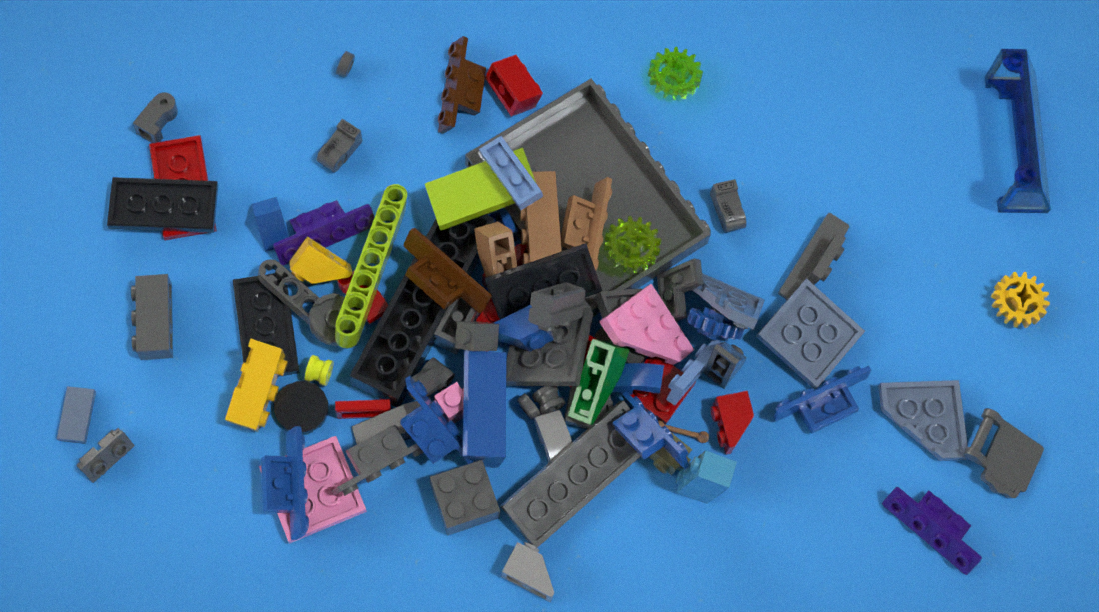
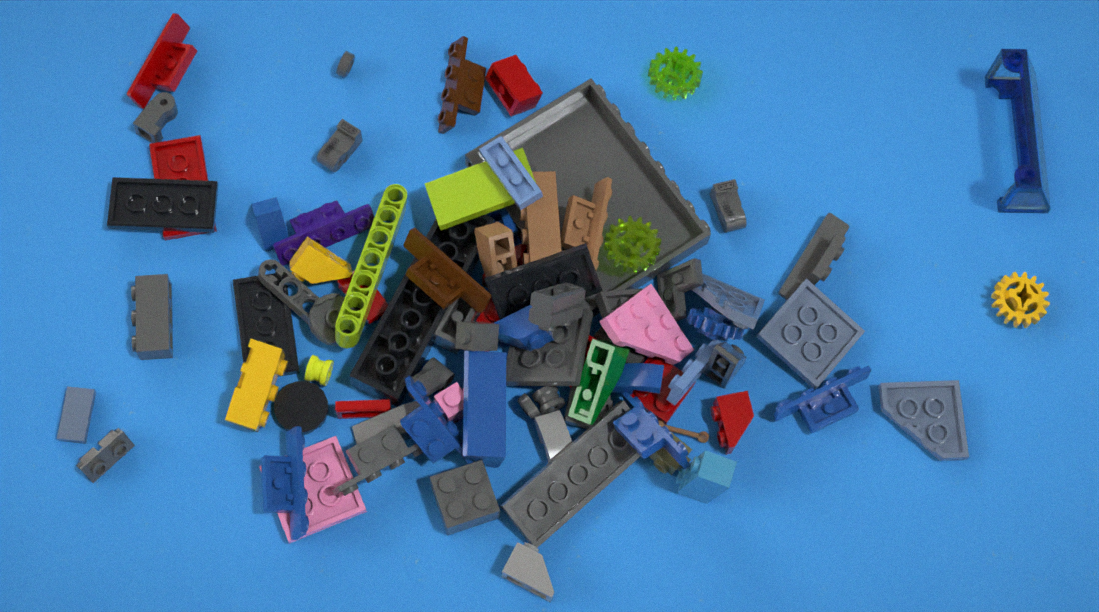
(164, 64): none -> red bracket
(936, 525): dark purple bracket -> none
(1009, 458): dark grey piece -> none

